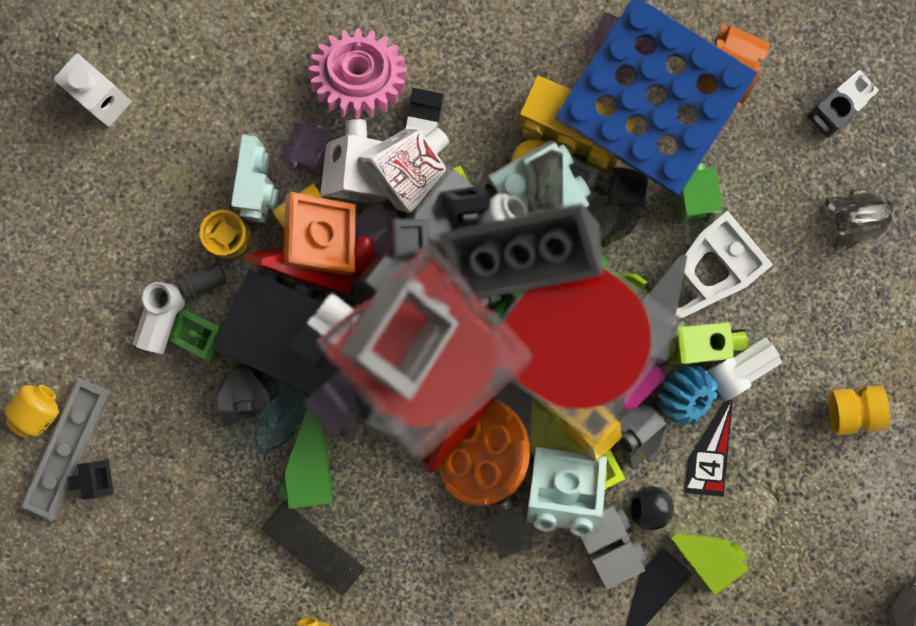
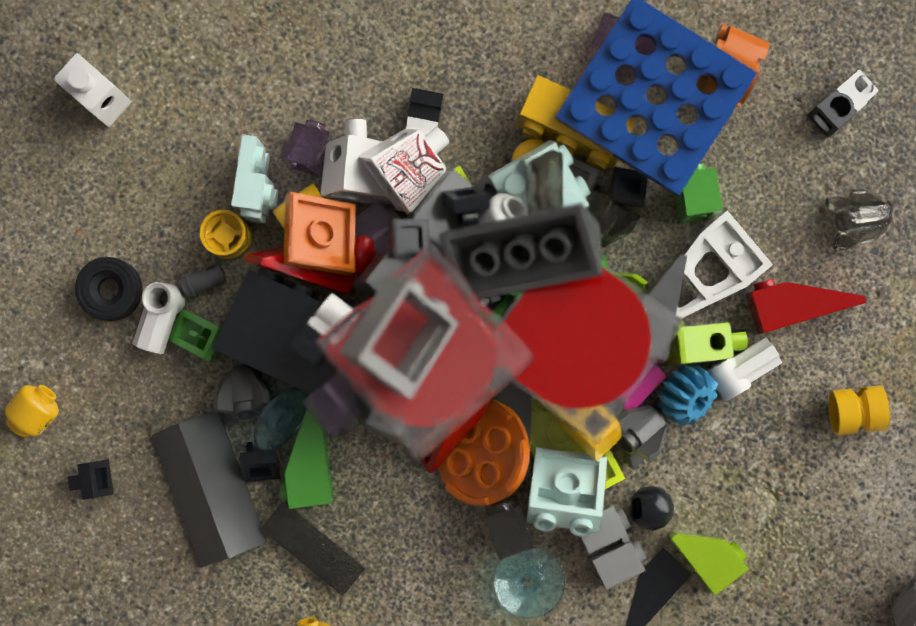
(65, 449): light grey tile -> none
(88, 289): none -> black tyre
(209, 488): none -> dark grey slope
(259, 464): none -> black tile
(335, 80): bright pink gear -> none
(534, 600): none -> clear light blue dish
(709, 460): sticker -> none
(793, 303): none -> red slope

